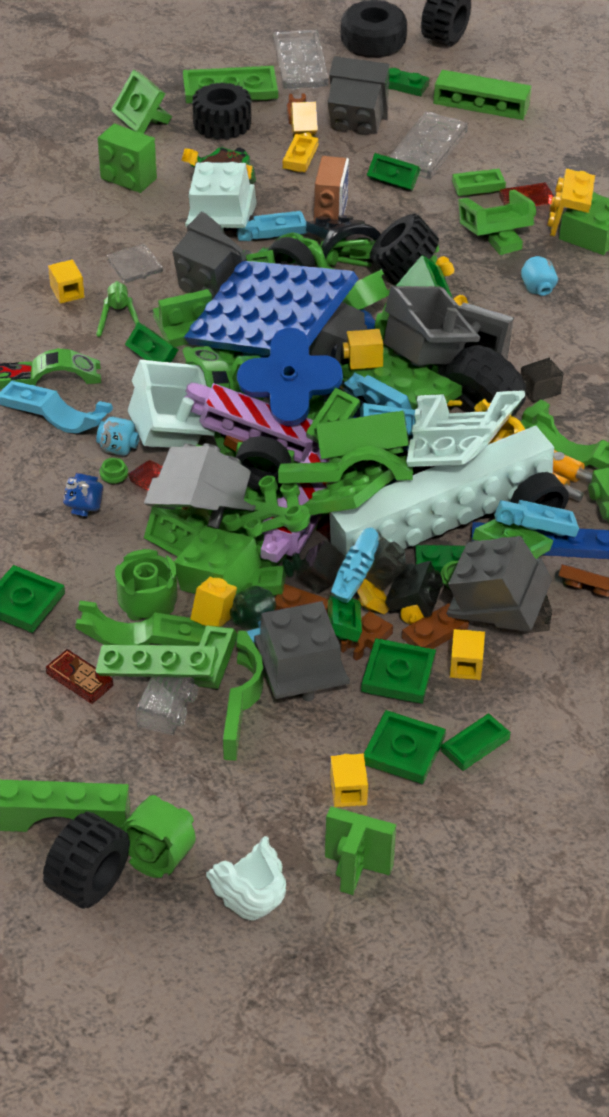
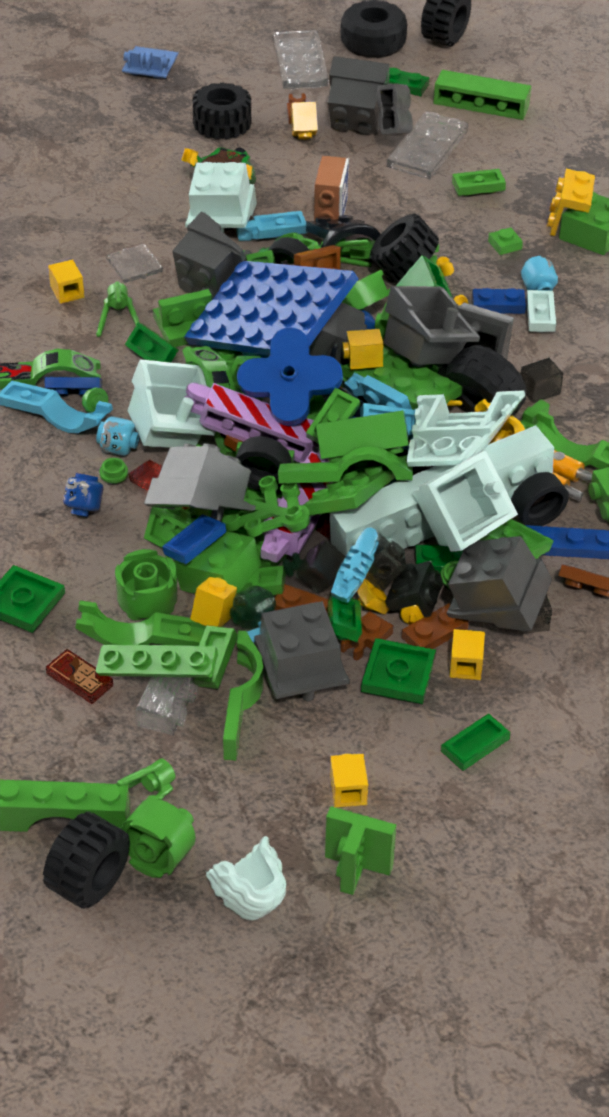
(63, 384): none -> blue plate
(92, 397): none -> bright green plate
(127, 158): bright green brick -> none
(140, 103): bright green bracket -> none
(149, 62): none -> medium blue hinge
(153, 777): none -> bright green plant
(194, 539): none -> blue tile
(258, 80): bright green plate -> none
(300, 153): yellow plate -> none
(323, 257): none -> dark orange plate
(393, 171): green plate -> none
(394, 107): none -> flat silver brick
(404, 746): green plate -> none
(465, 502): none -> light aqua piece
(482, 221): bright green panel -> none
(500, 300): none -> blue plate
(537, 516): medium azure hinge -> none
(538, 193): clear red tile -> none
(541, 311): none -> light aqua plate

